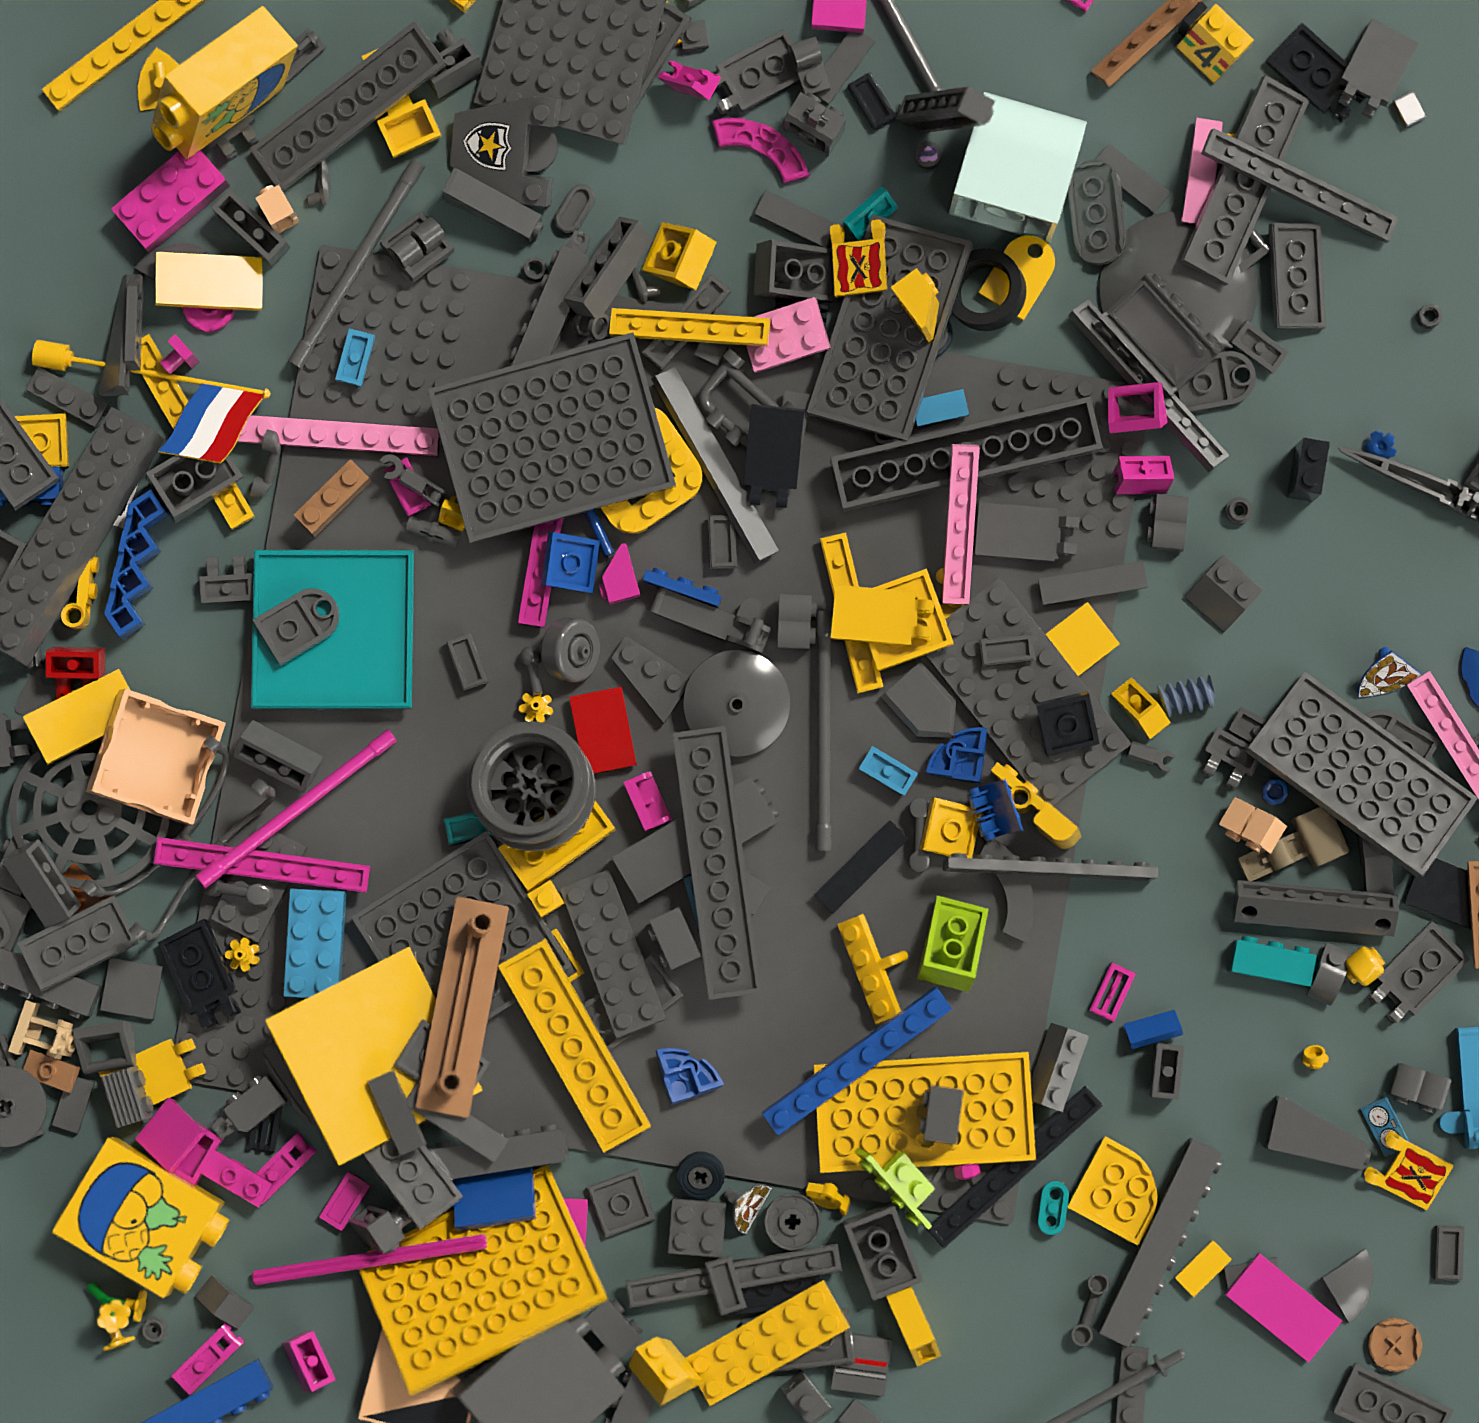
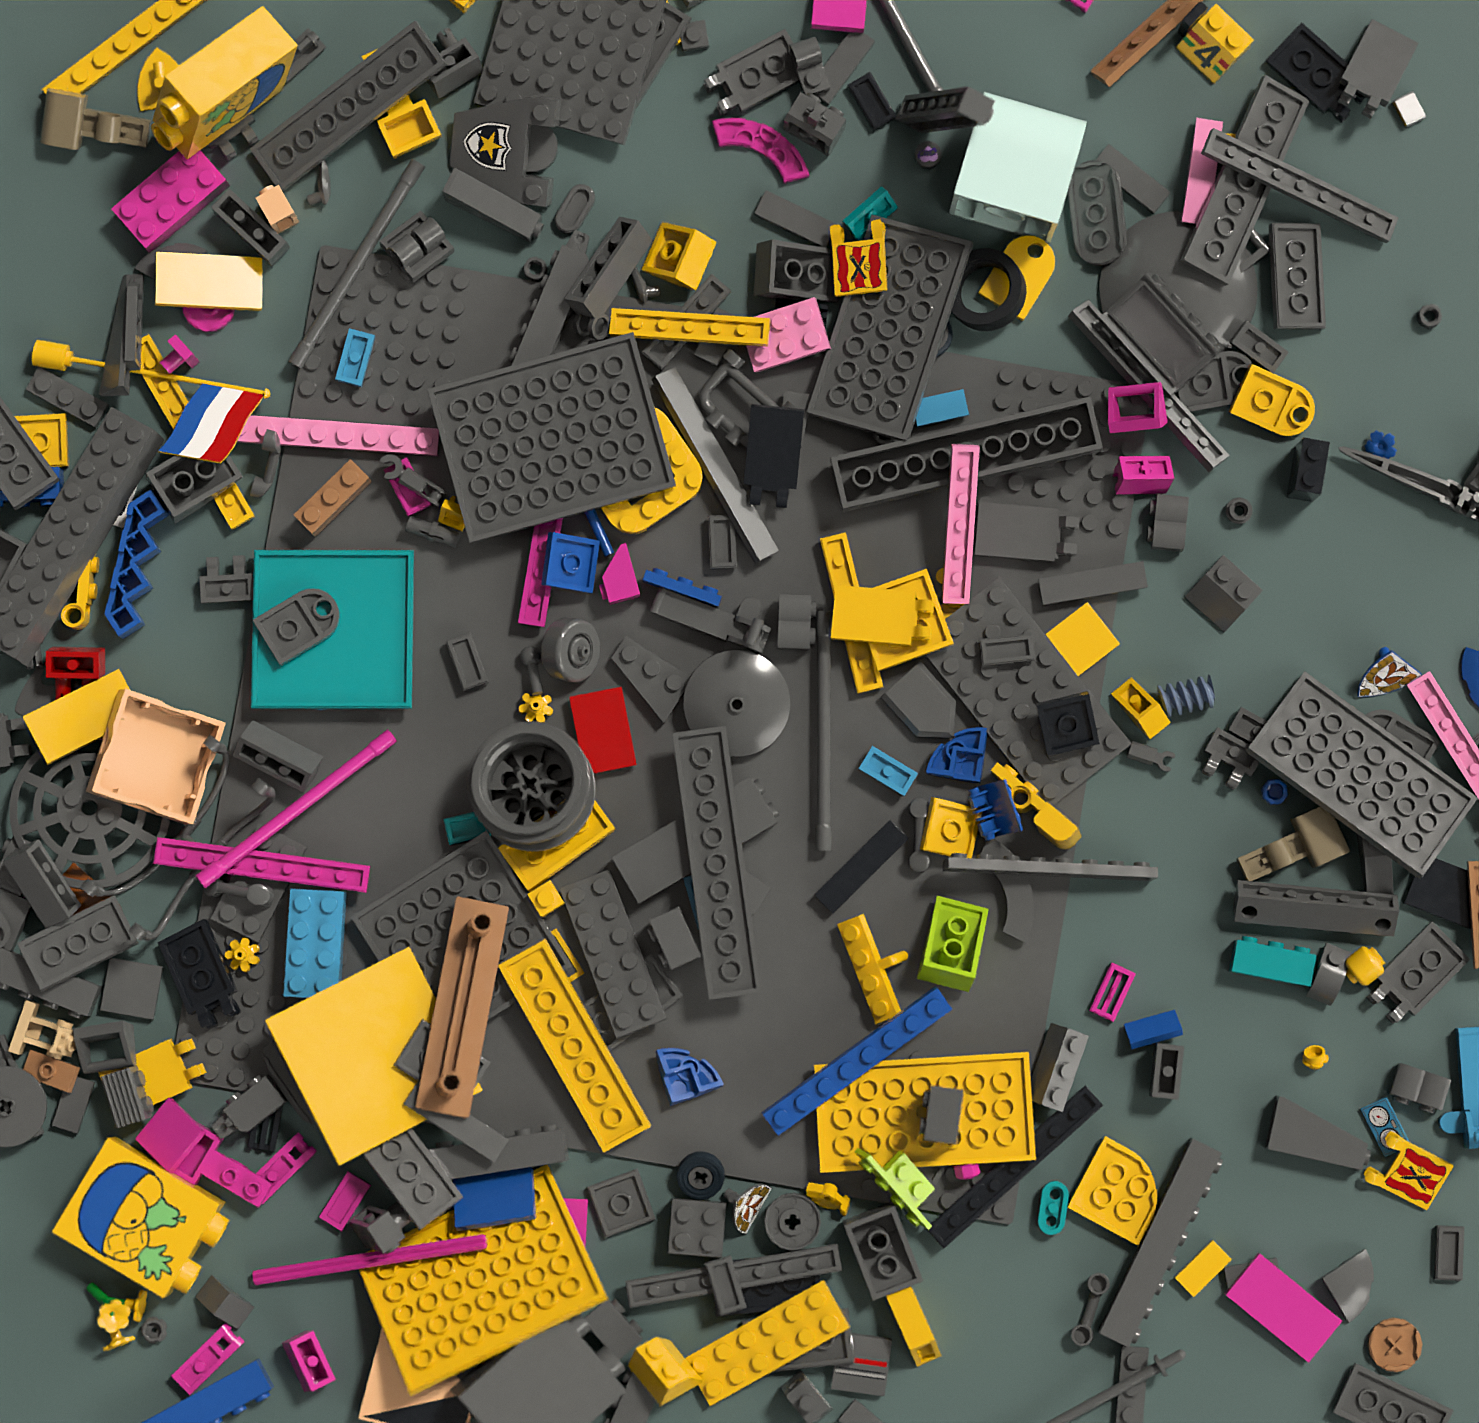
(69, 119): none -> dark tan plate
(397, 1112): dark grey tile -> none
(647, 801): dark pink hinge -> none
(691, 81): dark pink hinge -> none
(919, 300): yellow slope -> none
(1251, 825): light nougat piece -> none
(1271, 402): none -> yellow tile

